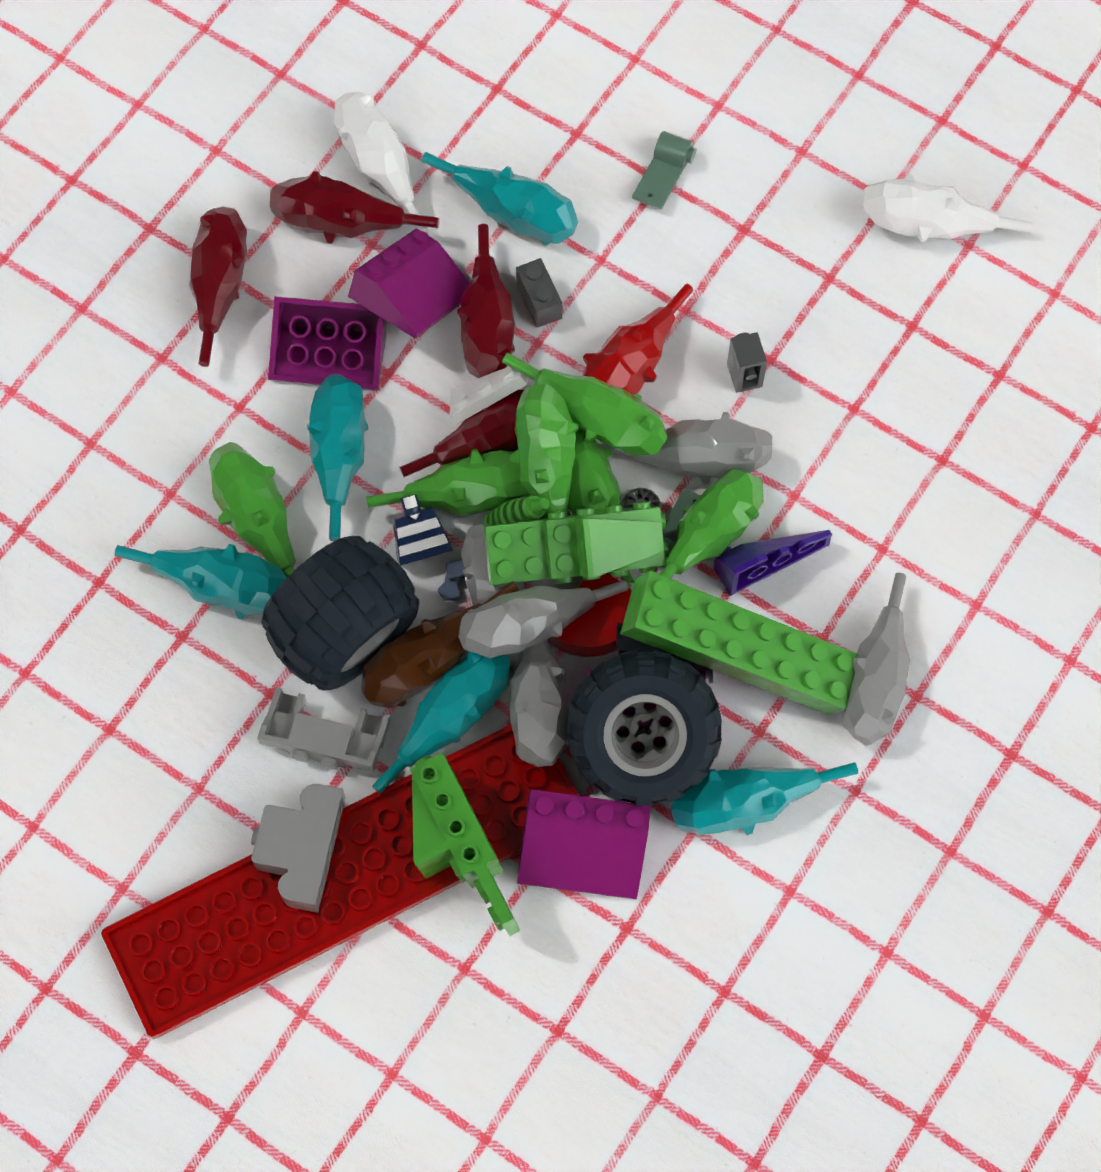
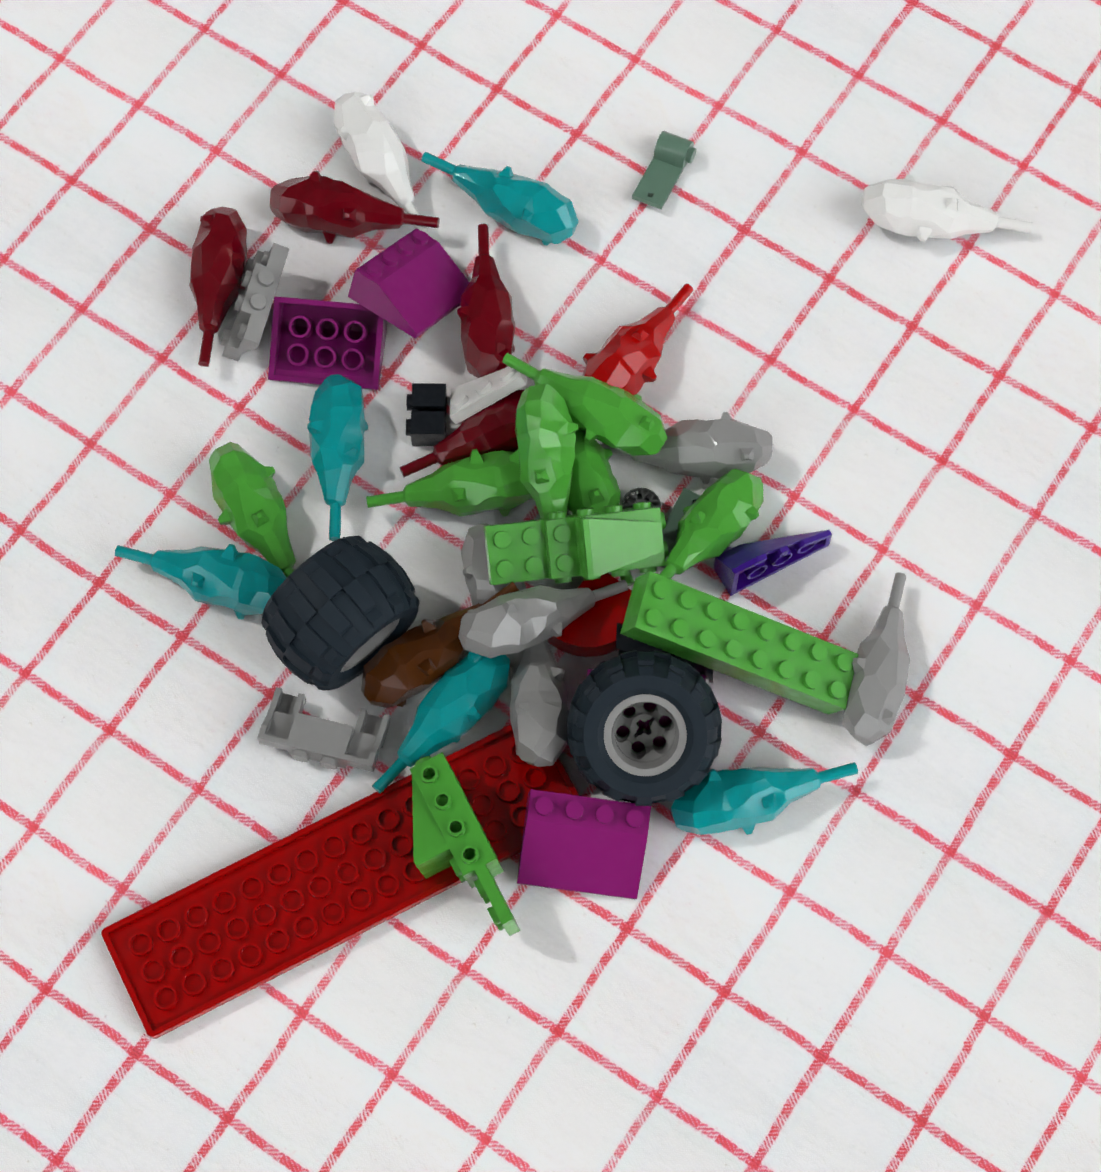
(253, 307): none -> light grey bracket
(300, 844): light grey brick -> none
(418, 532): torso -> none
(428, 414): none -> black piece
(449, 589): sand blue piece -> none
(517, 510): bright green piece -> none
(539, 292): dark grey brick -> none
(746, 362): dark grey brick -> none

